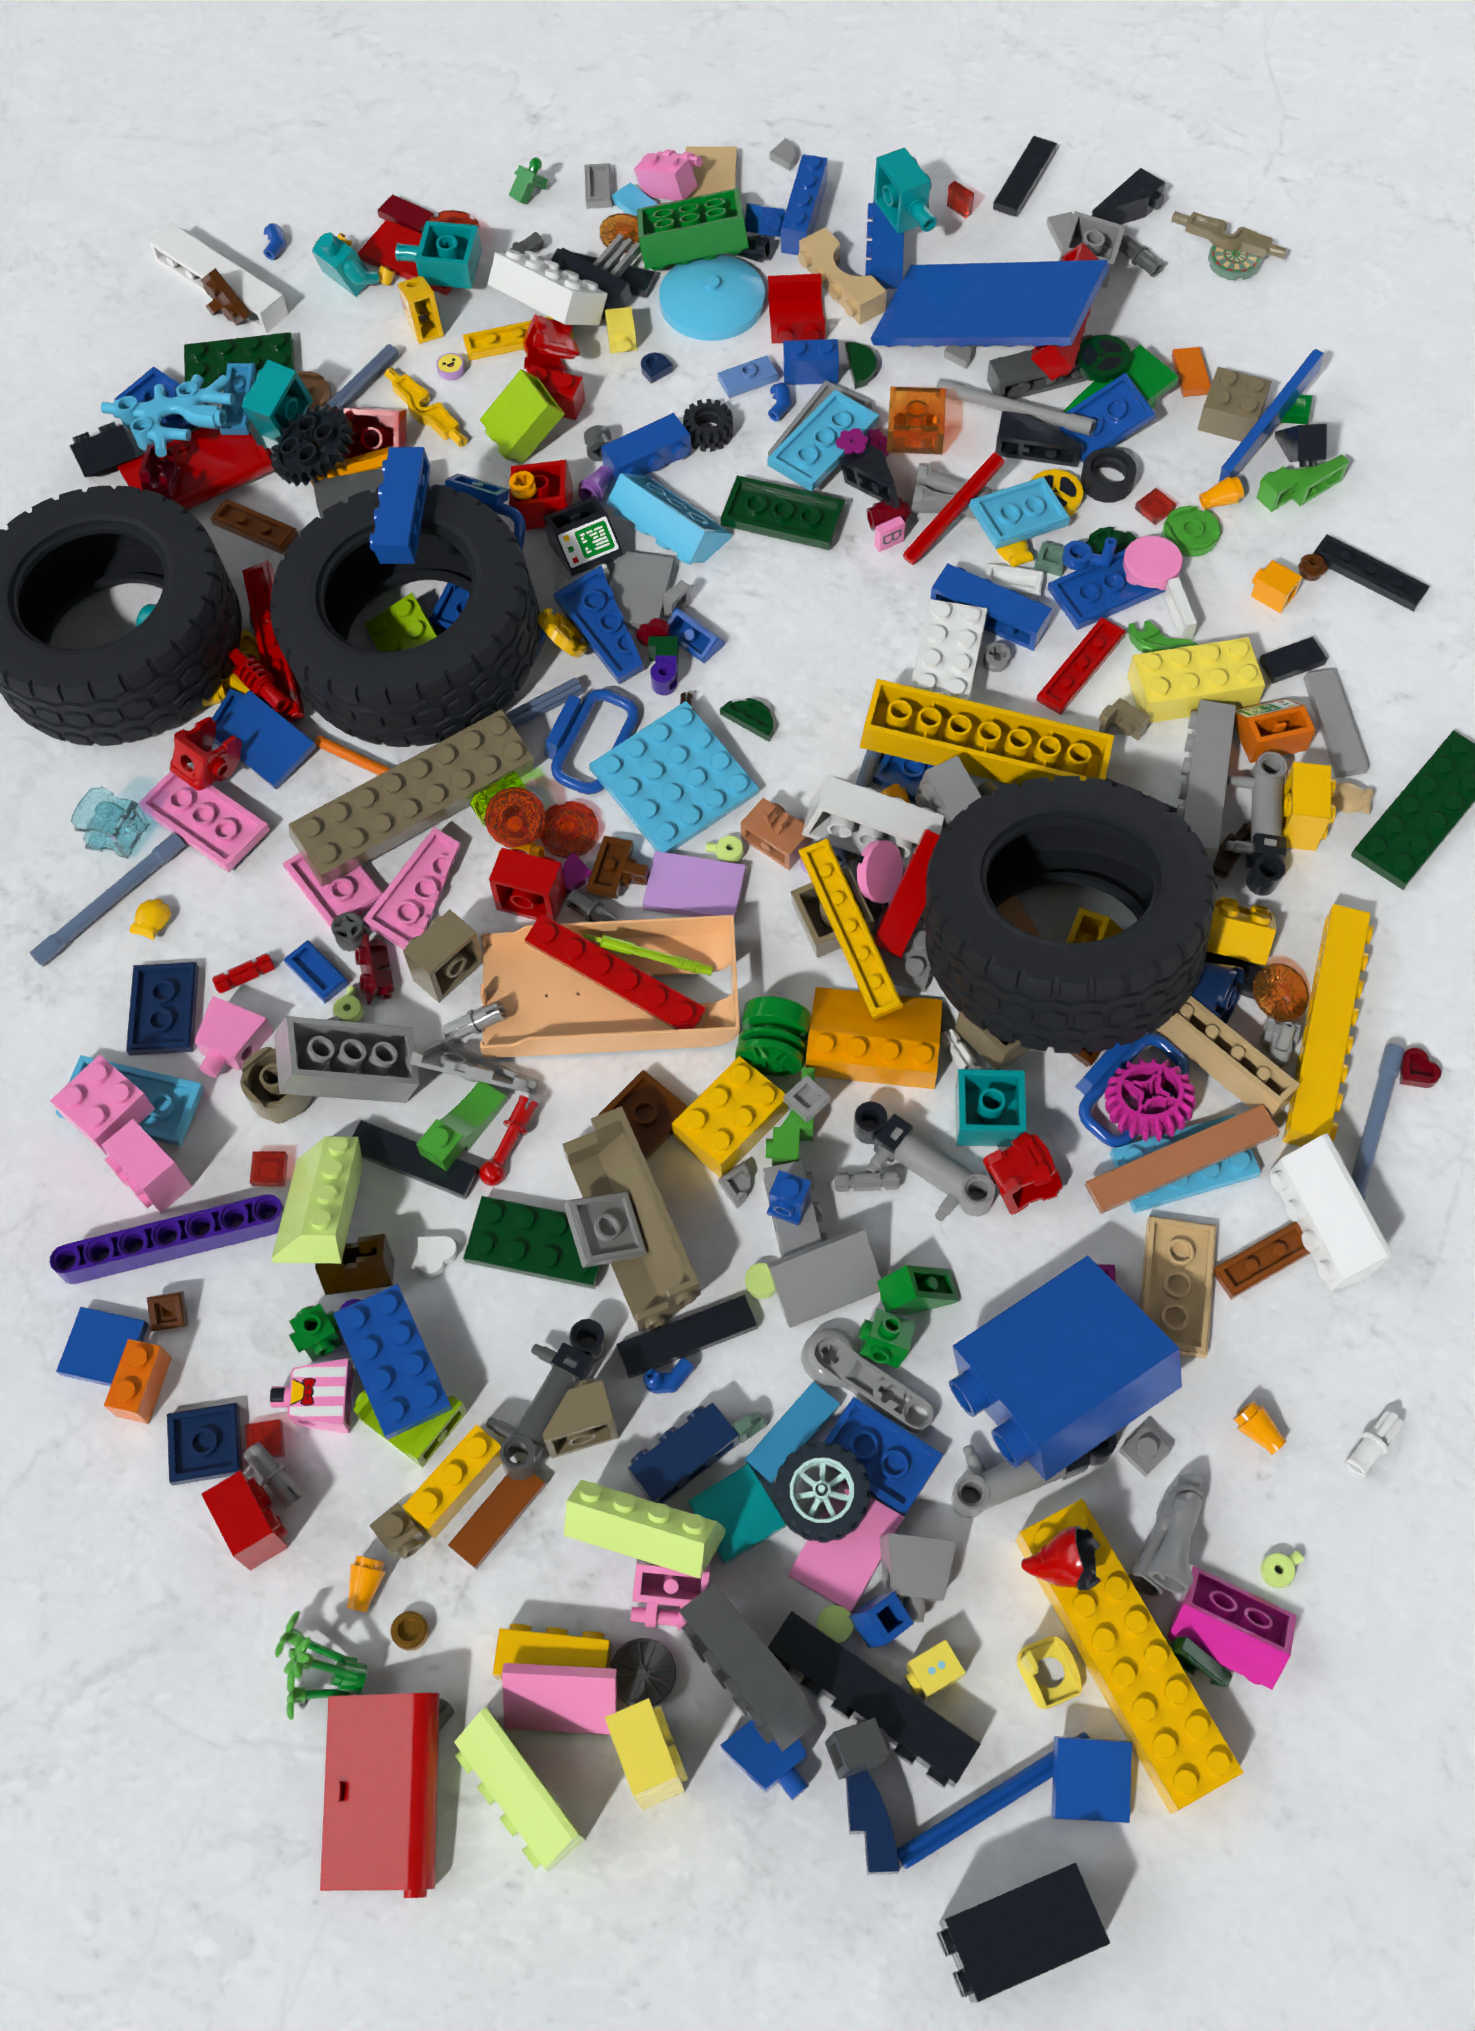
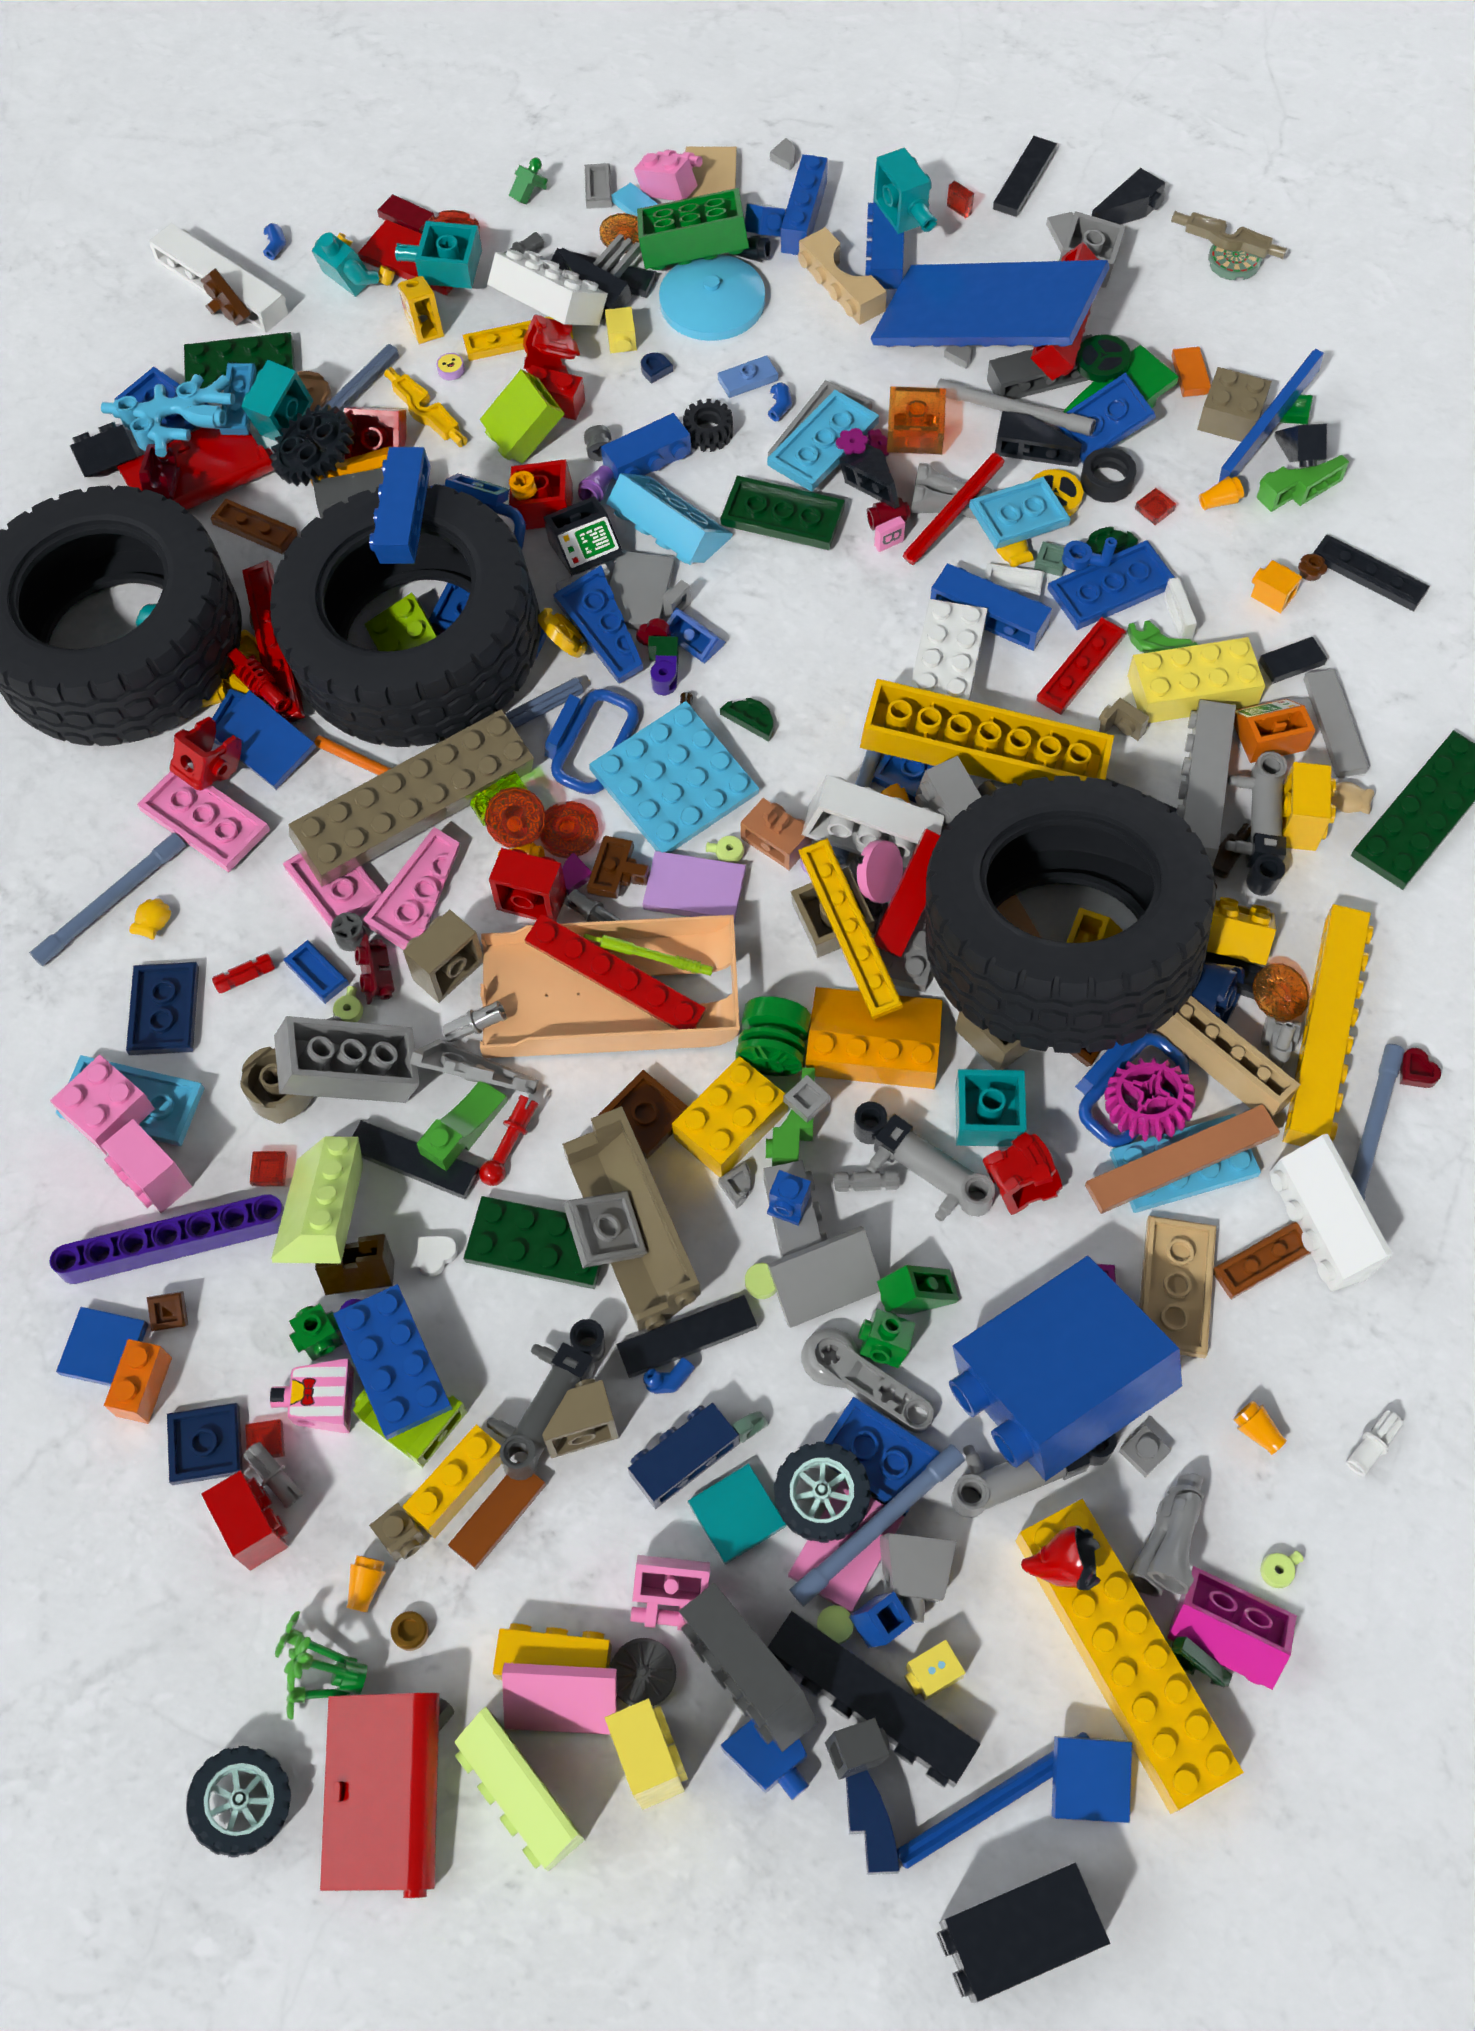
(109, 822): clear light blue piece -> none
(204, 1782): none -> black wheel
(229, 1036): bright pink torso -> none
(642, 1528): yellowish green slope -> none
(792, 1431): dark azure tile -> none
(795, 307): red panel -> none
(810, 361): blue brick -> none
(820, 1576): none -> sand blue piece
(861, 363): dark green tile -> none
(958, 1050): white axle -> none
(999, 649): light grey bush -> none
(1027, 1663): light yellow piece -> none
(1141, 256): dark grey axle -> none
(1152, 562): bright pink tile -> none
(1192, 530): bright green tile -> none

